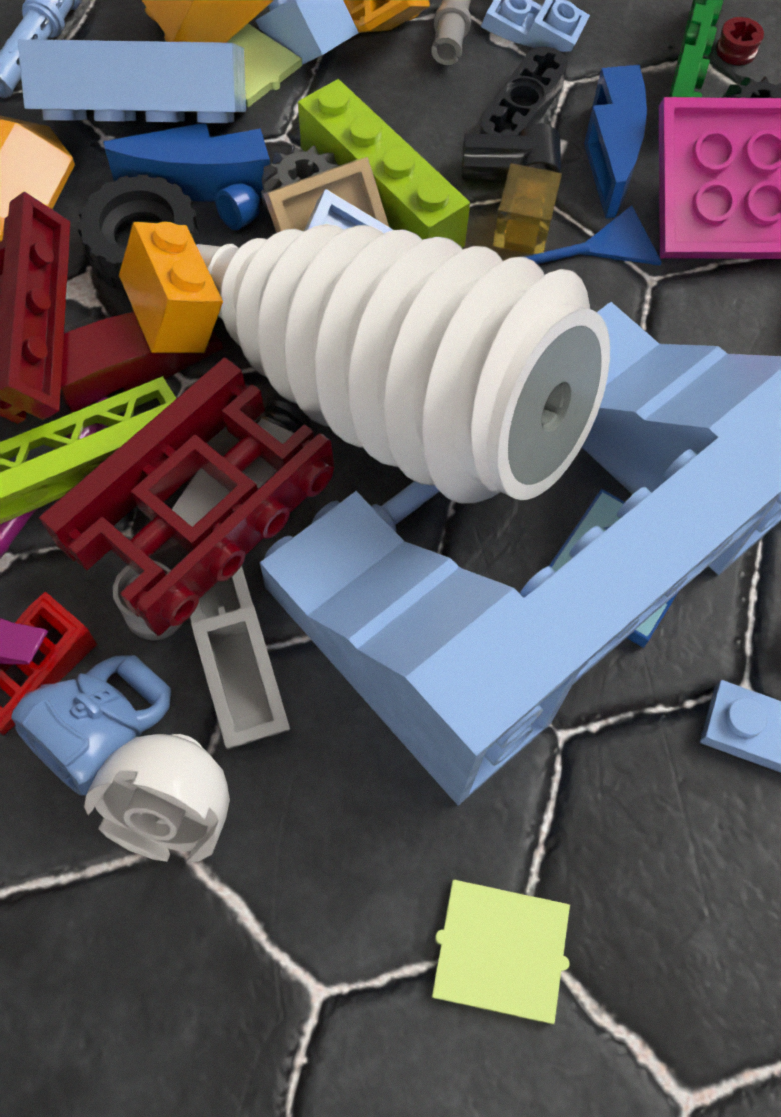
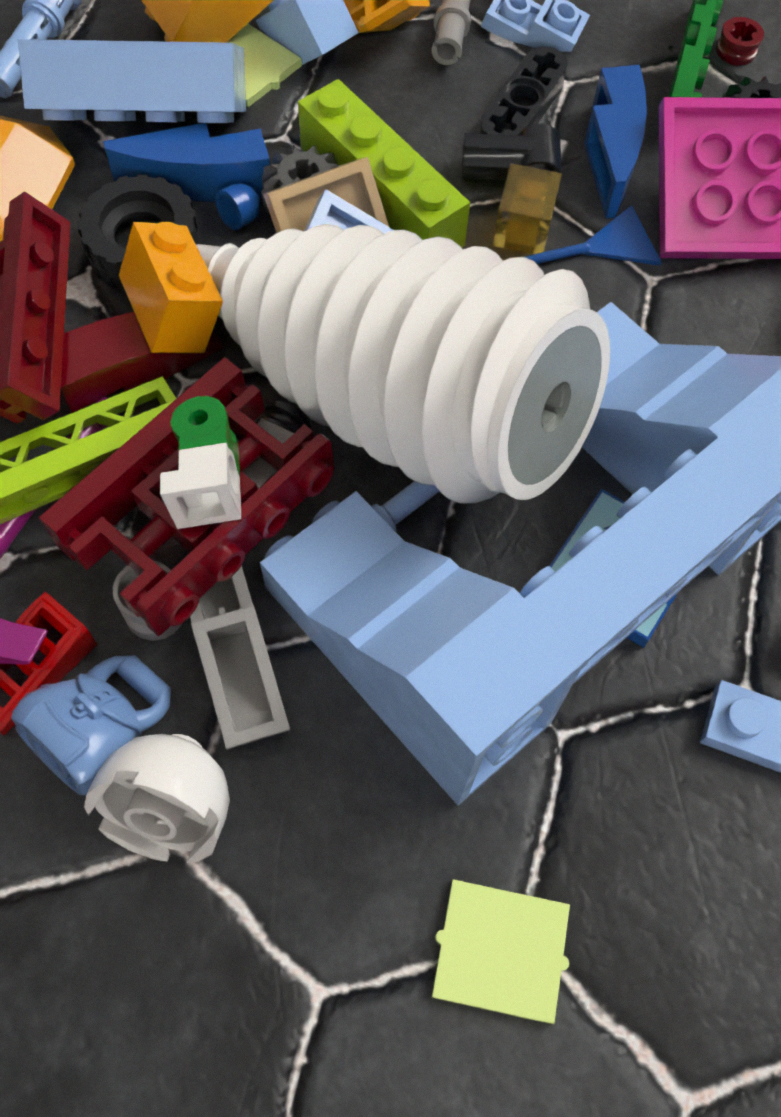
(209, 470): none -> white leg

